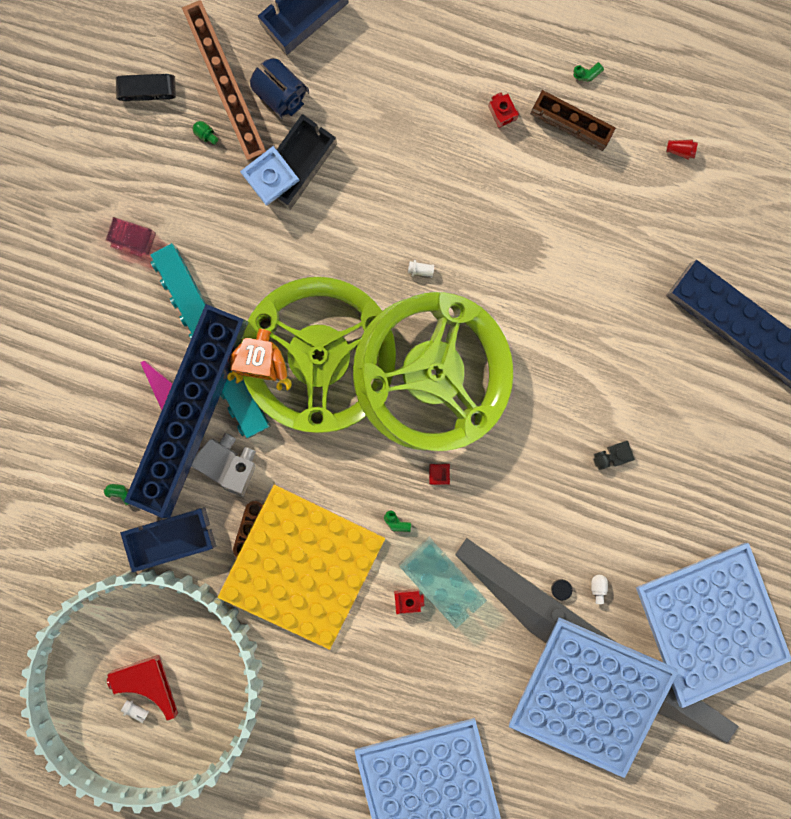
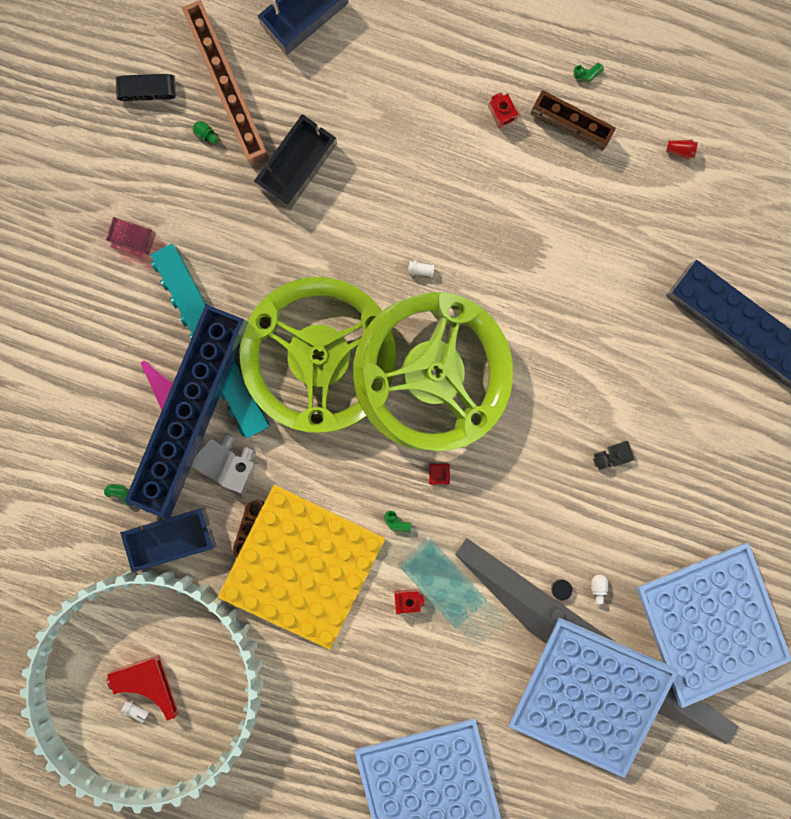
(259, 360): orange torso -> none
(269, 176): light blue tile -> none
(278, 87): dark blue cylinder -> none

